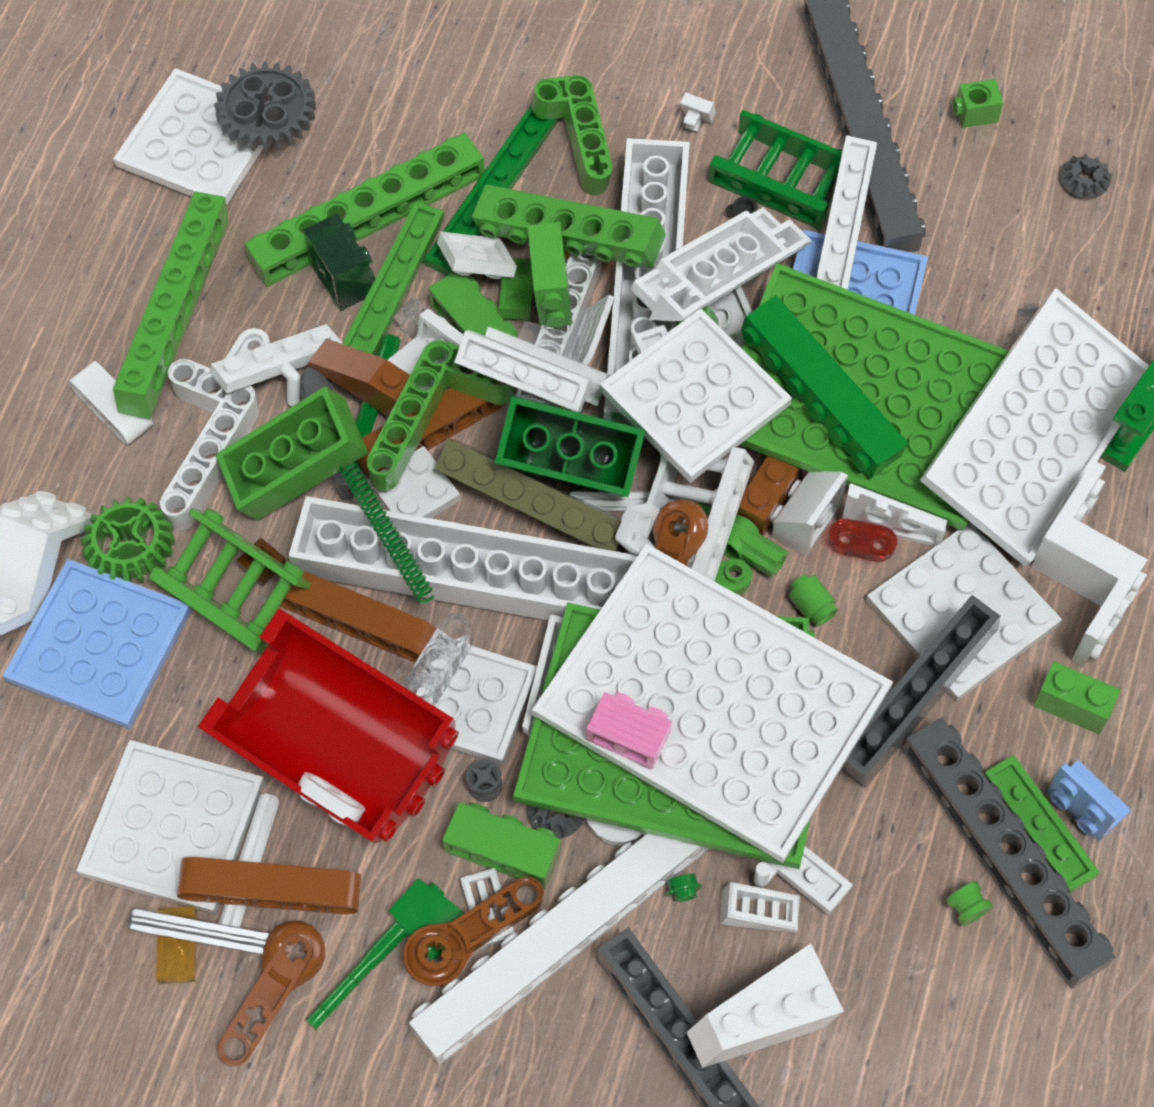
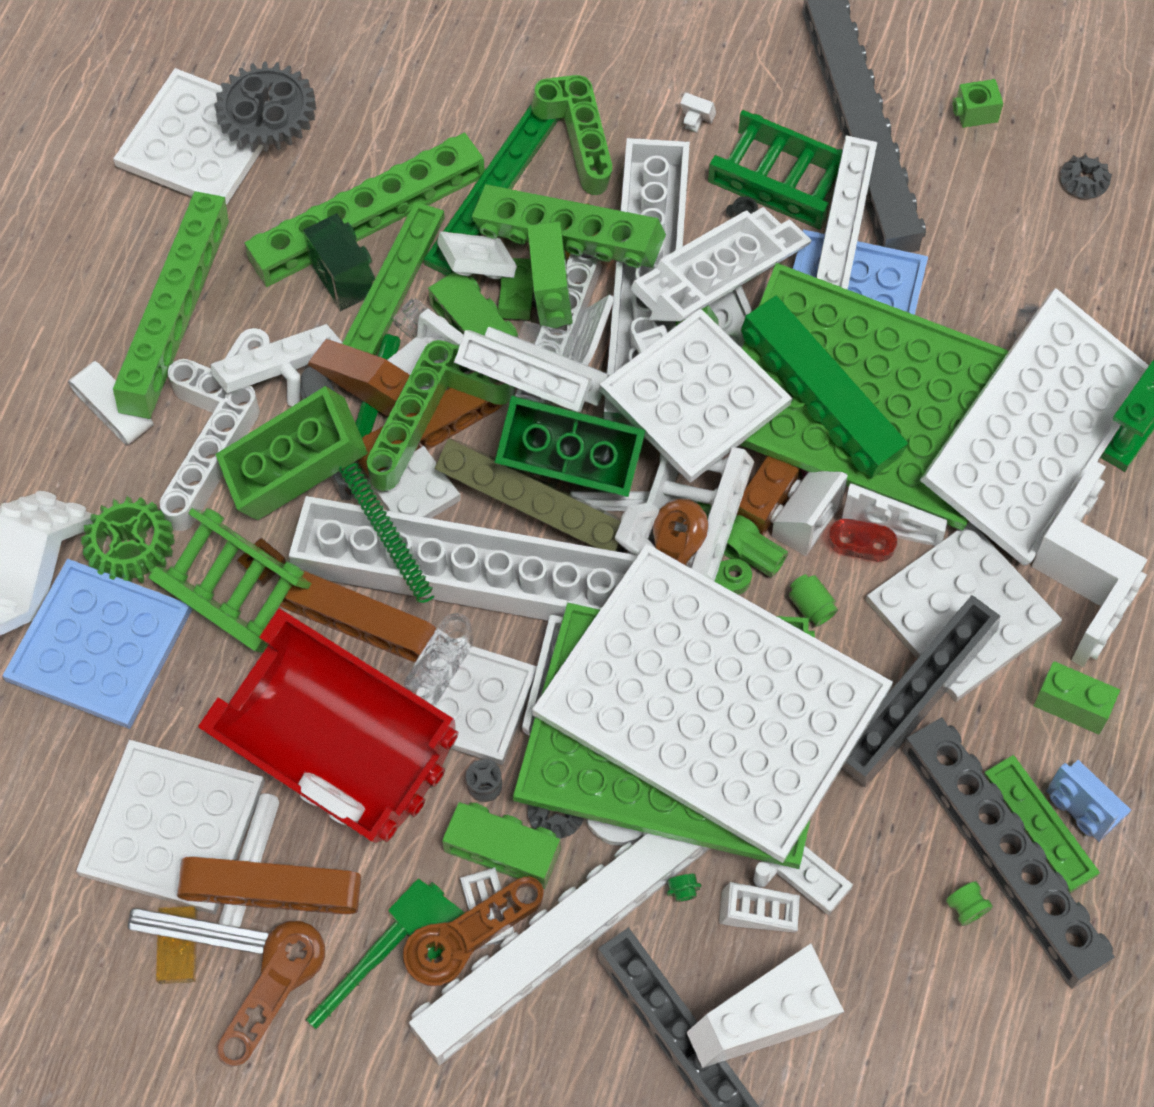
(629, 729): bright pink brick -> none

